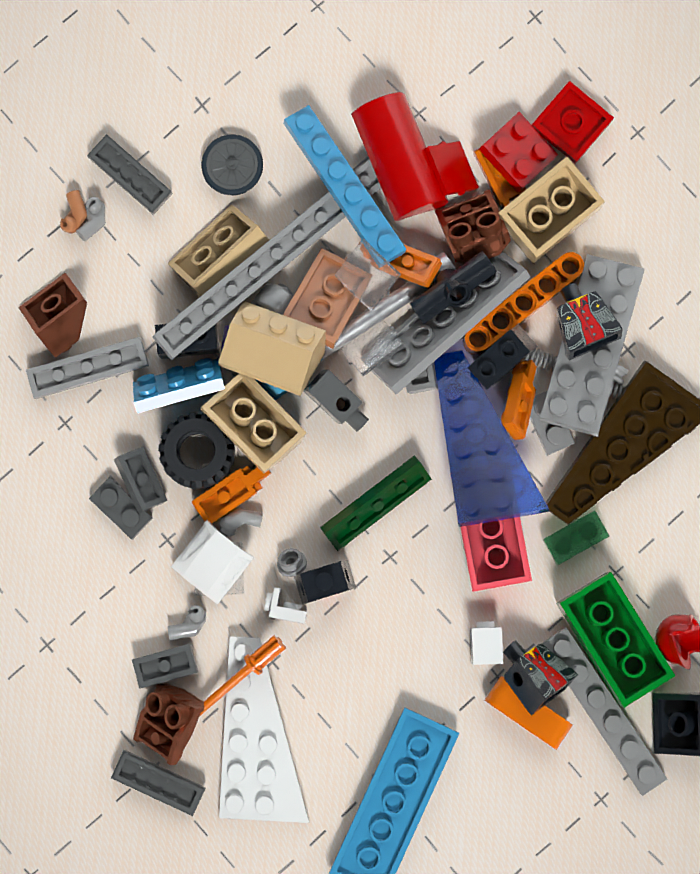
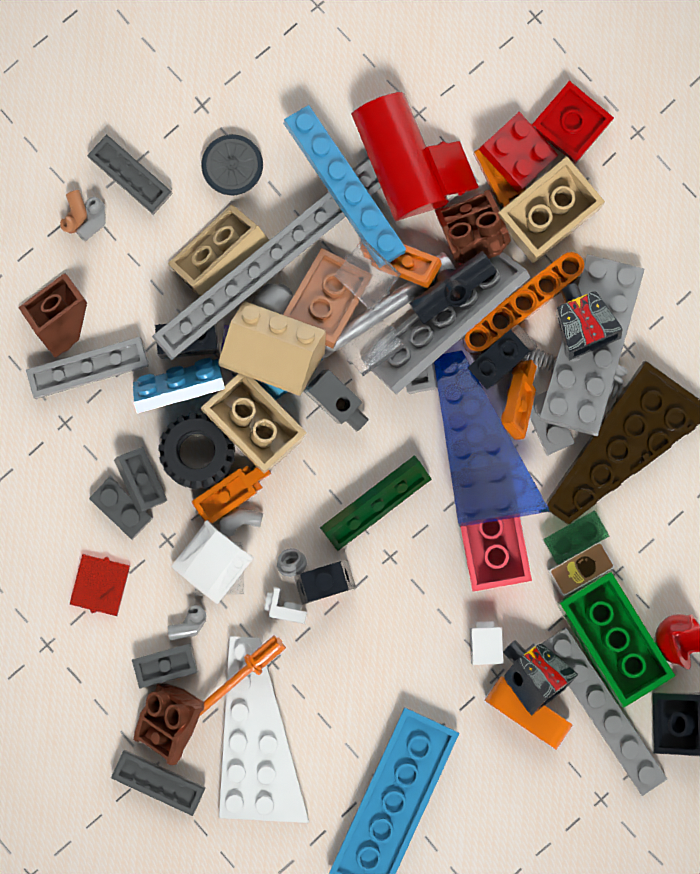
(100, 585): none -> clear red piece
(581, 569): none -> medium nougat tile

